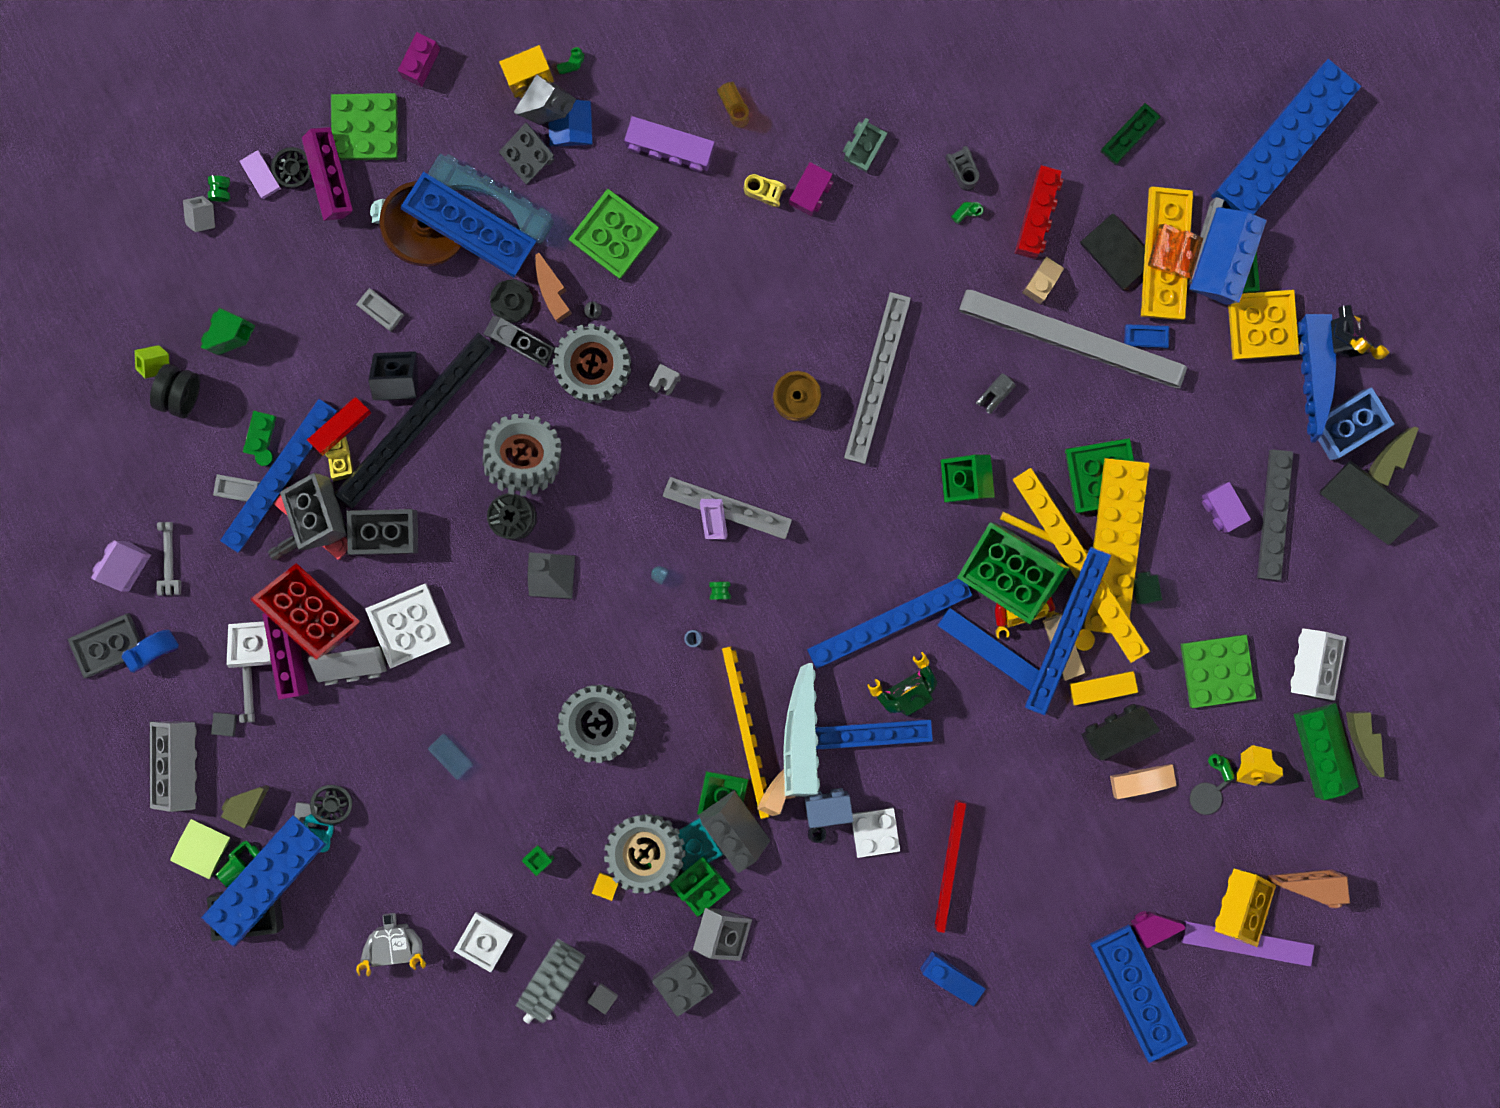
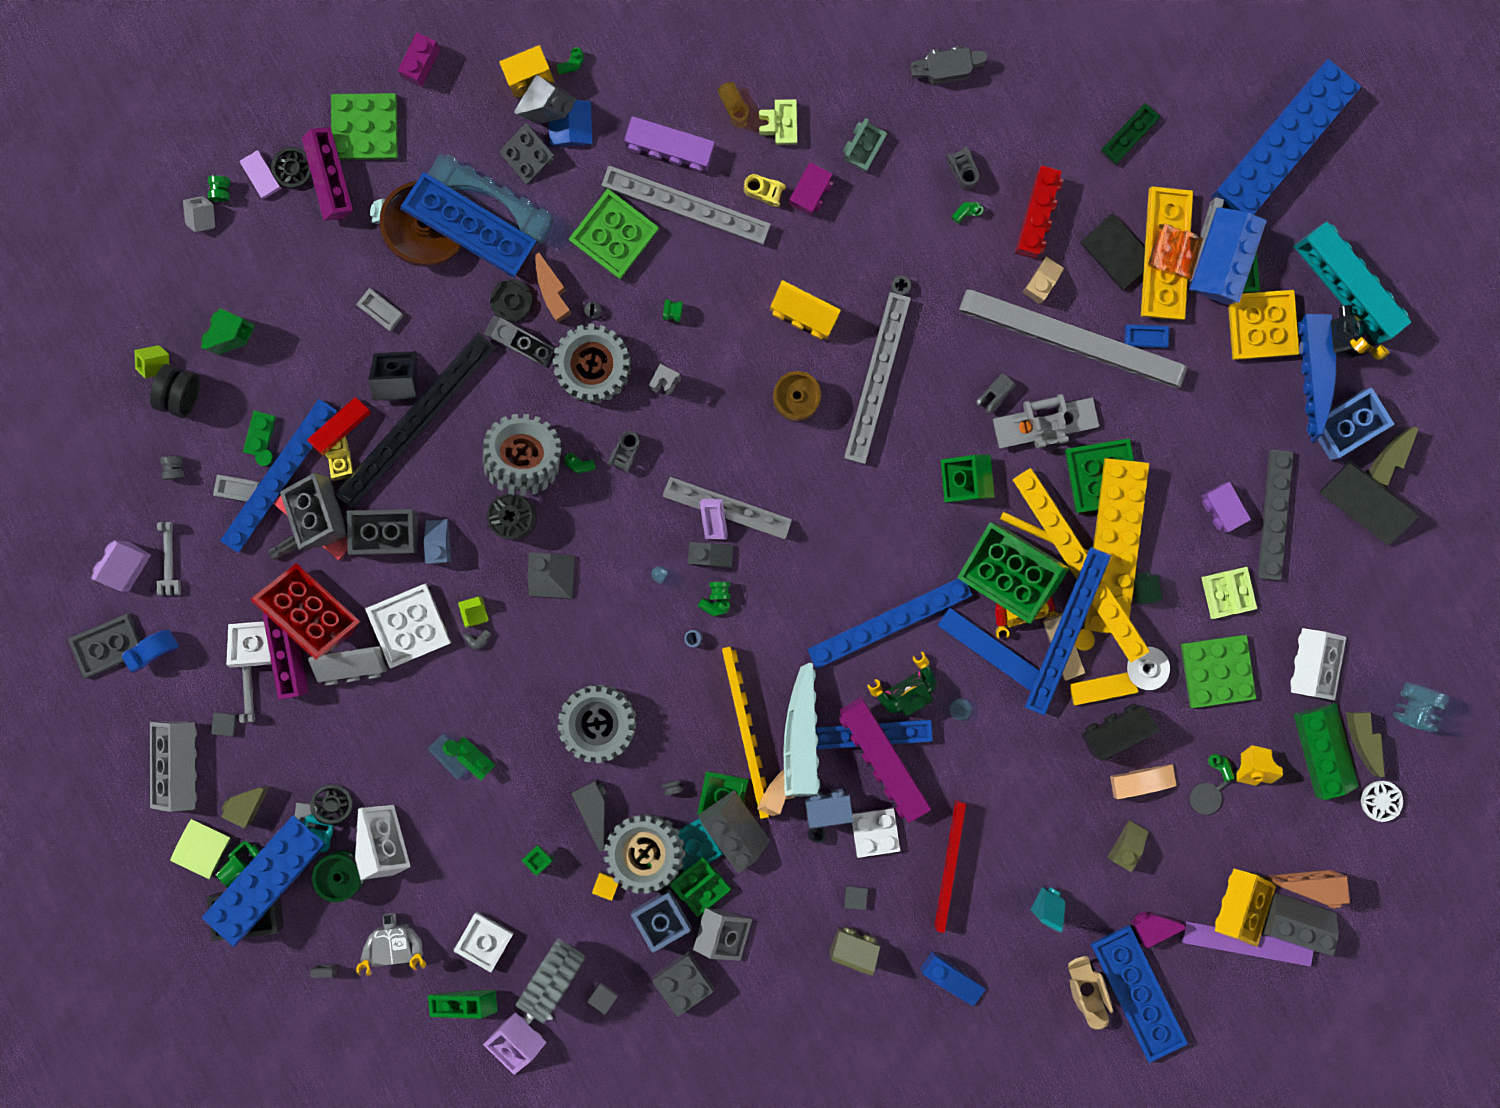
(172, 467): none -> dark grey wheel
(323, 971): none -> dark grey tile
(327, 873): none -> dark green wheel
(379, 843): none -> white slope
(437, 542): none -> sand blue slope
(463, 1004): none -> green slope
(469, 757): none -> green hinge
(473, 611): none -> lime panel
(477, 643): none -> dark grey animal
(515, 1043): none -> lavender slope
(577, 465): none -> green arm
(592, 807): none -> dark grey slope
(624, 453): none -> dark grey piece
(661, 920): none -> sand blue brick
(672, 310): none -> green wheel
(672, 787): none -> dark grey bush
(685, 205): none -> light grey plate
(710, 554): none -> dark grey slope
(716, 608): none -> green arm
(781, 122): none -> yellowish green plate
(804, 310): none -> yellow slope
(855, 897): none -> dark grey tile
(855, 950): none -> olive slope
(884, 759): none -> magenta brick
(896, 281): none -> dark grey bush
(948, 65): none -> dark grey hinge
(960, 709): none -> clear light blue tile
(1045, 430): none -> light grey piece
(1050, 908): none -> teal slope
(1091, 1005): none -> tan piece
(1129, 846): none -> olive slope
(1158, 670): none -> white dish
(1229, 592): none -> yellowish green slope
(1302, 925): none -> dark grey slope
(1352, 282): none -> teal brick
(1382, 801): none -> white wheel
(1421, 707): none -> clear light blue wheel

